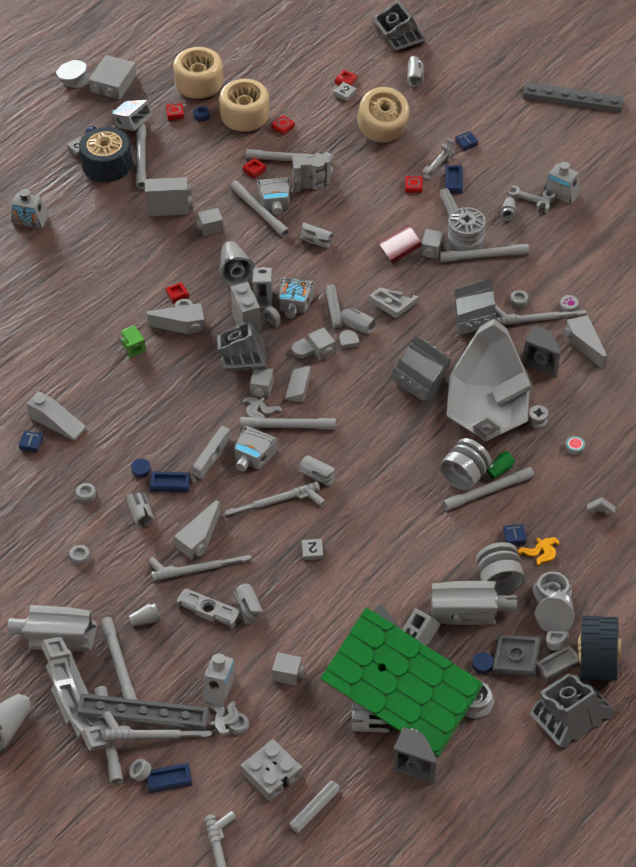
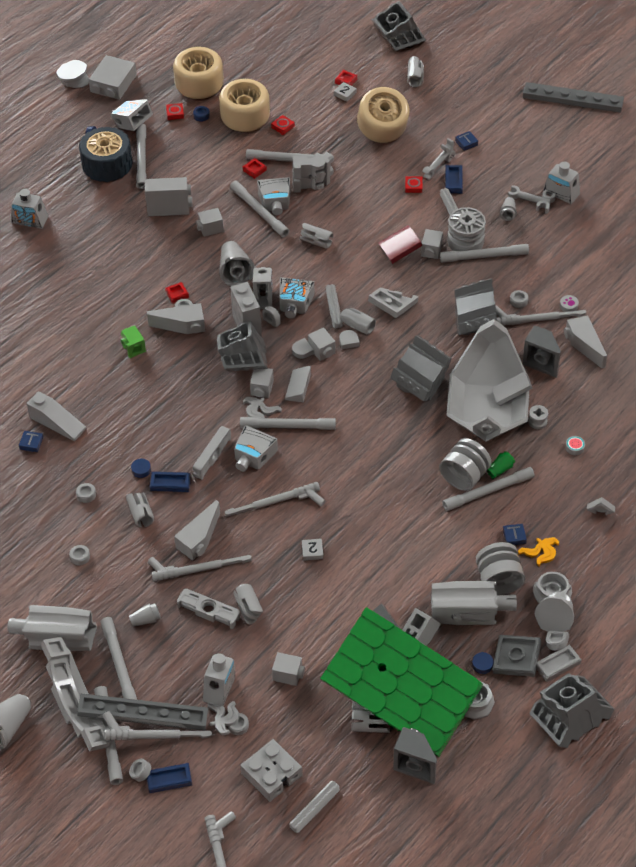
(73, 146): light grey tile -> none
(317, 470): light grey arm -> none
(599, 648): black wheel -> none

